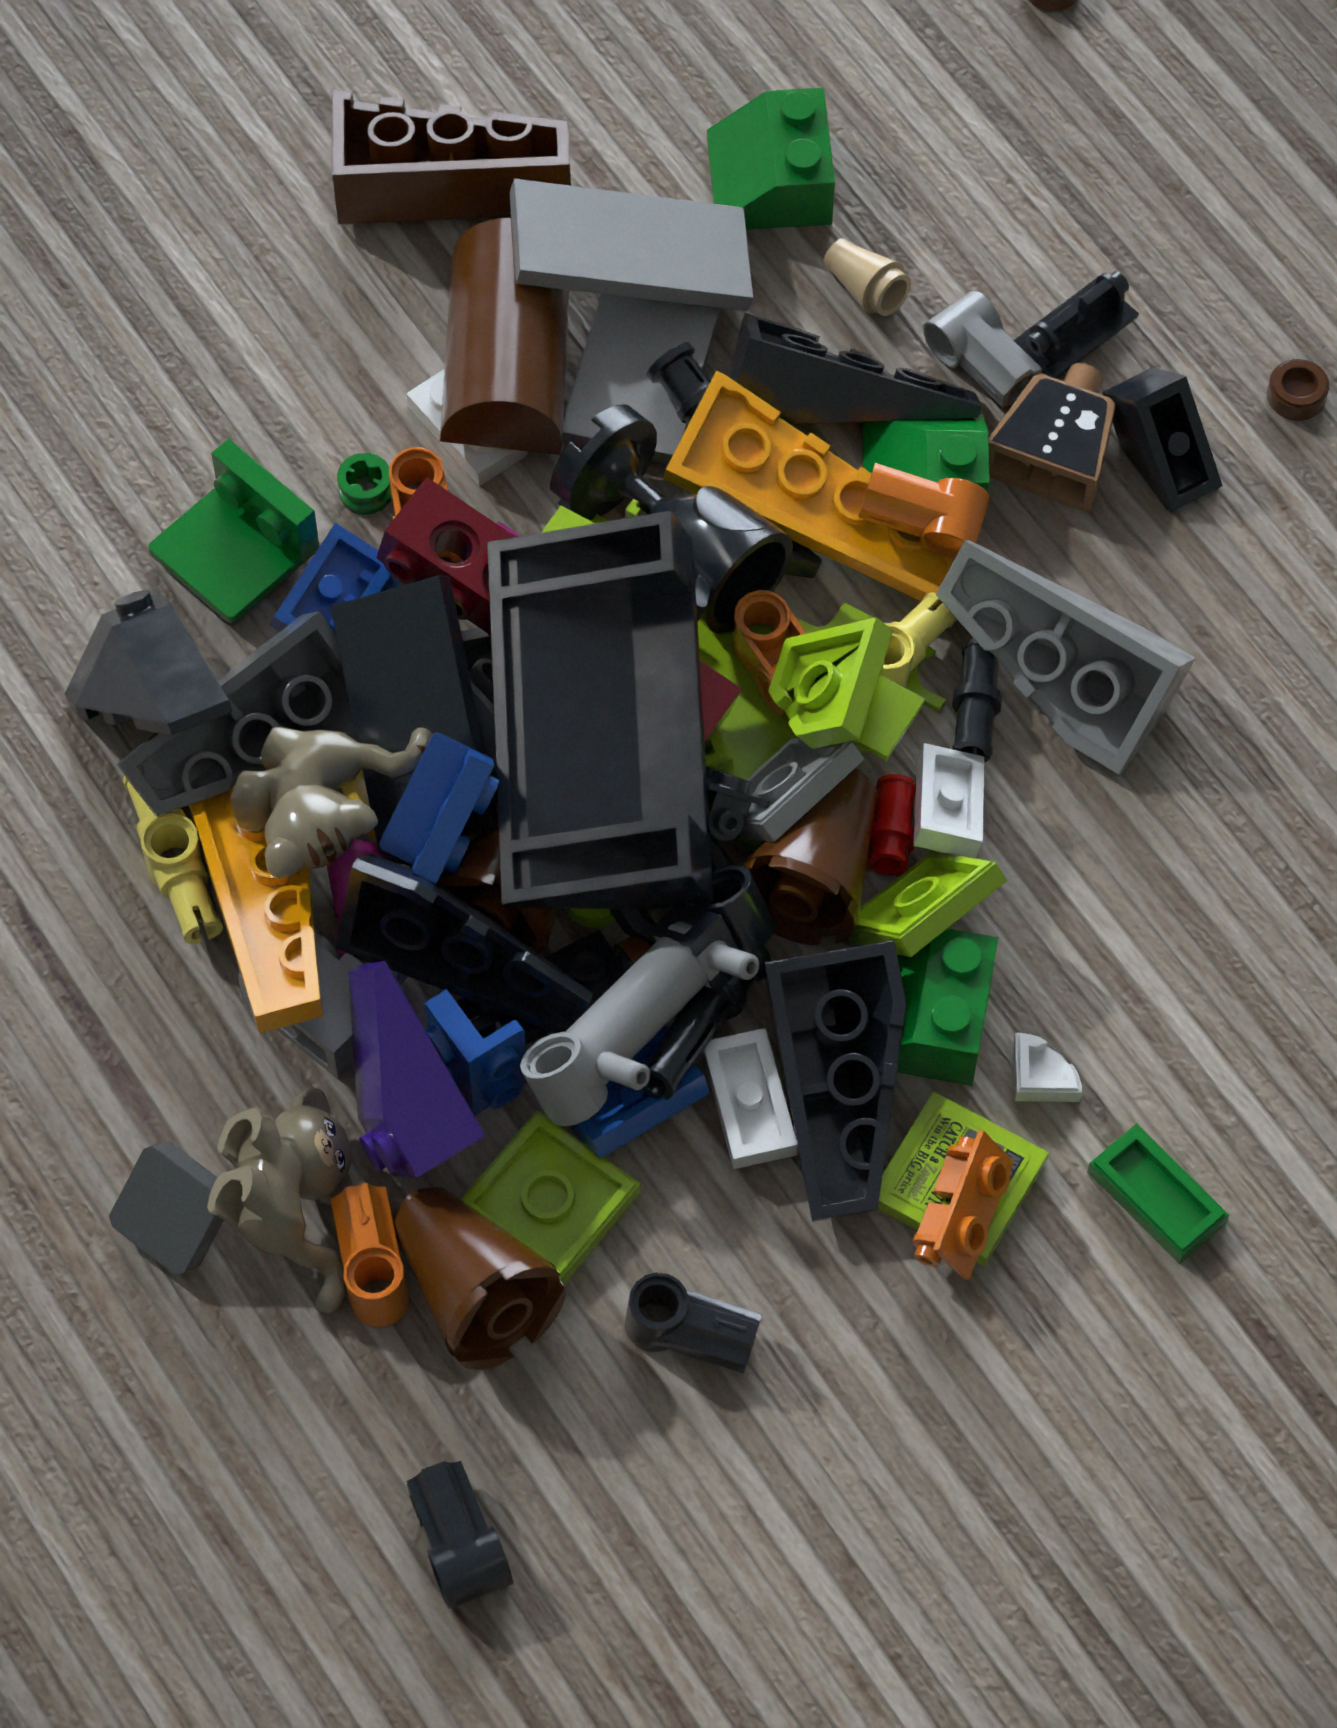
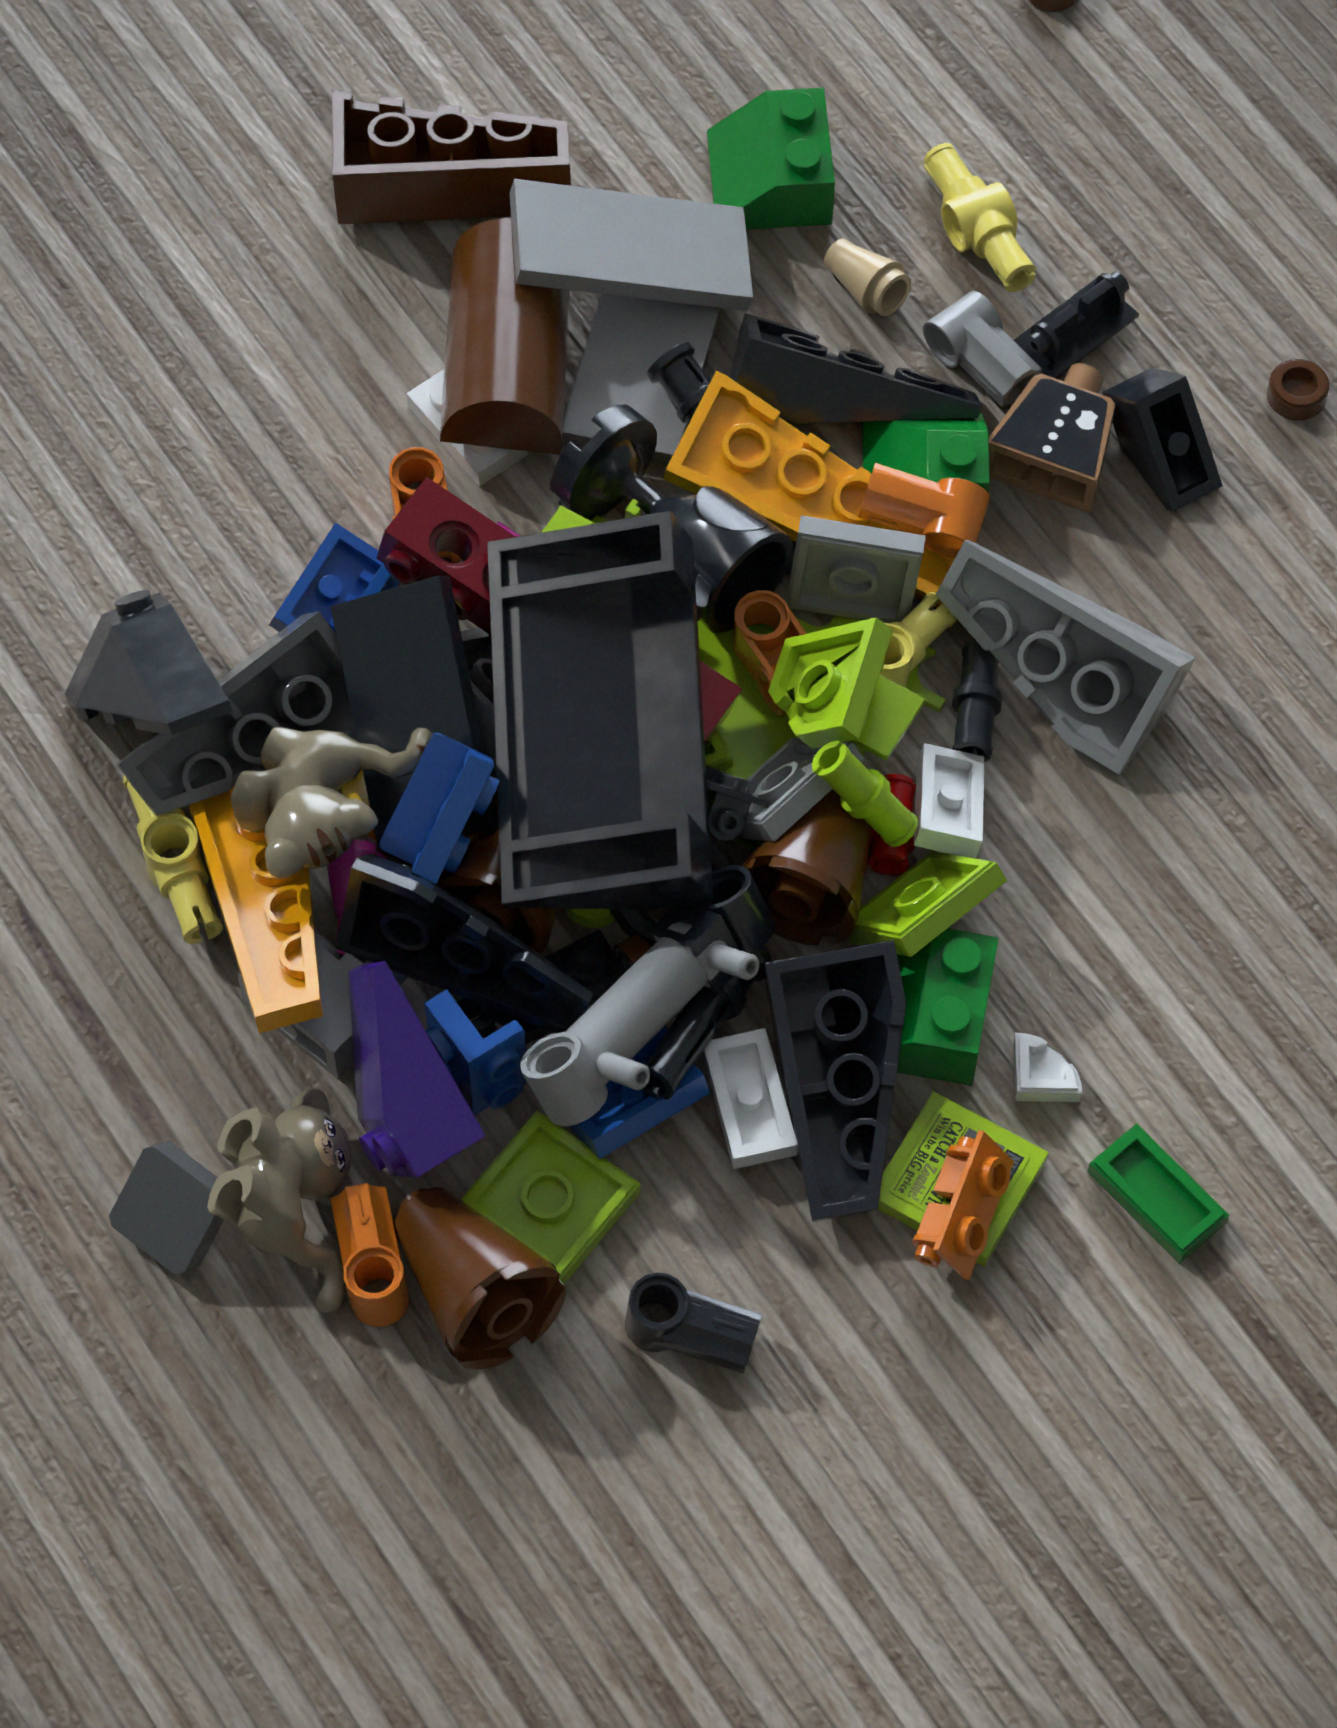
(238, 536): green bracket -> none
(352, 494): green bush -> none
(463, 1549): black piece -> none
(854, 570): none -> light grey tile
(865, 793): none -> lime pin
(979, 217): none -> light yellow pin

